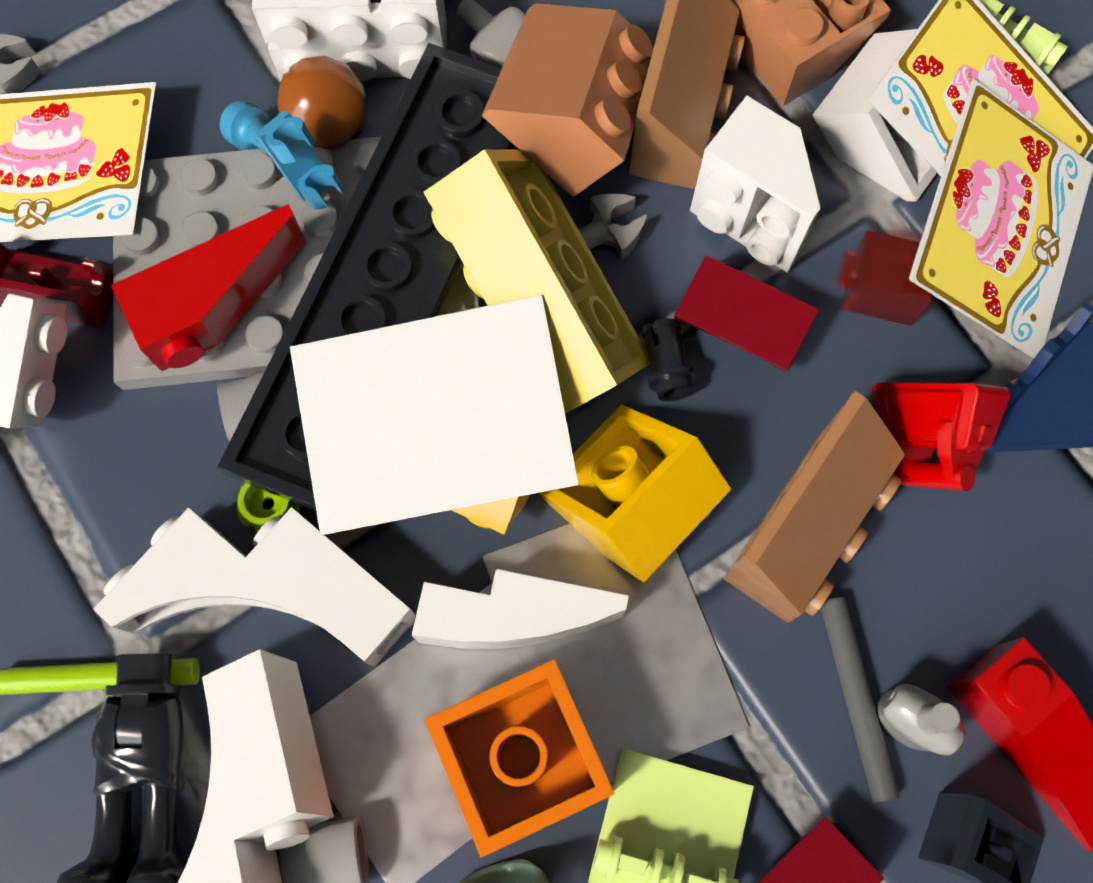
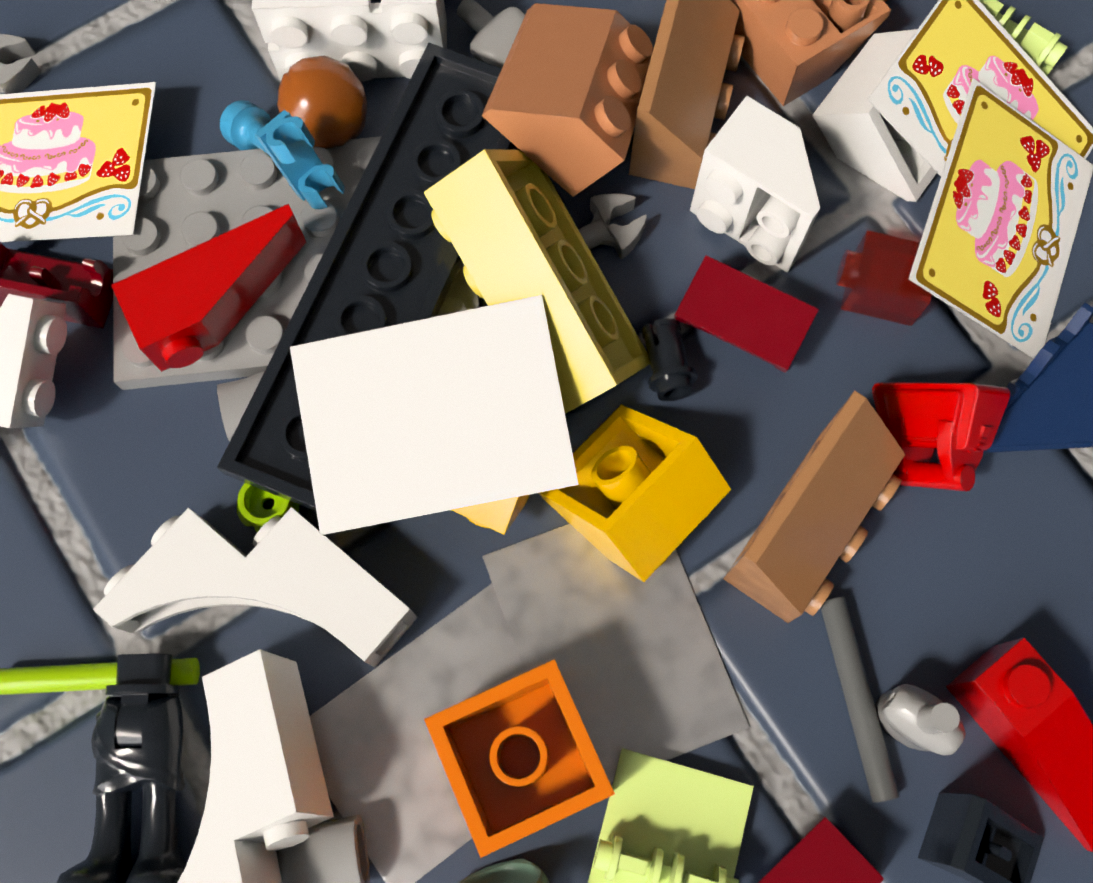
(515, 614): white slope -> none

